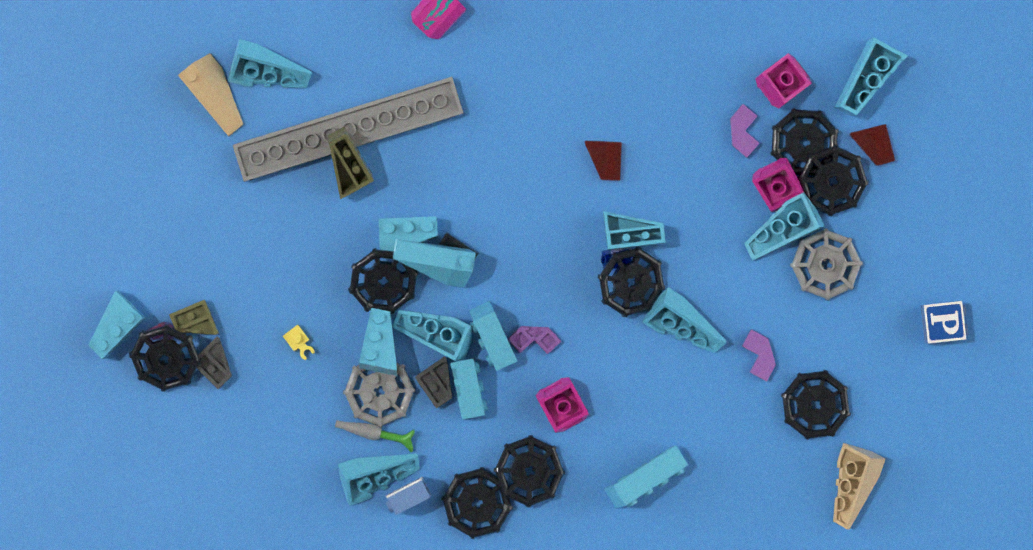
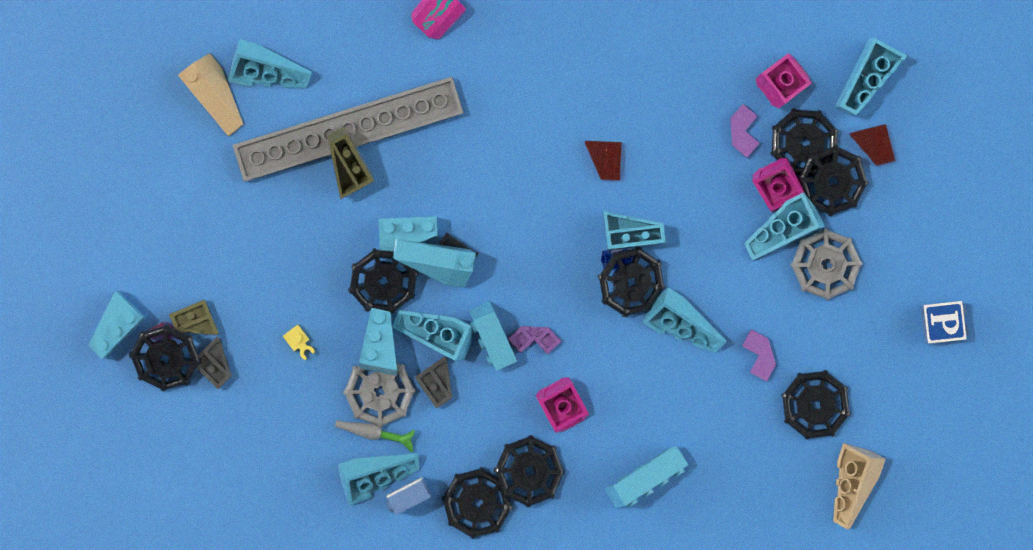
(469, 388): medium azure wedge -> none

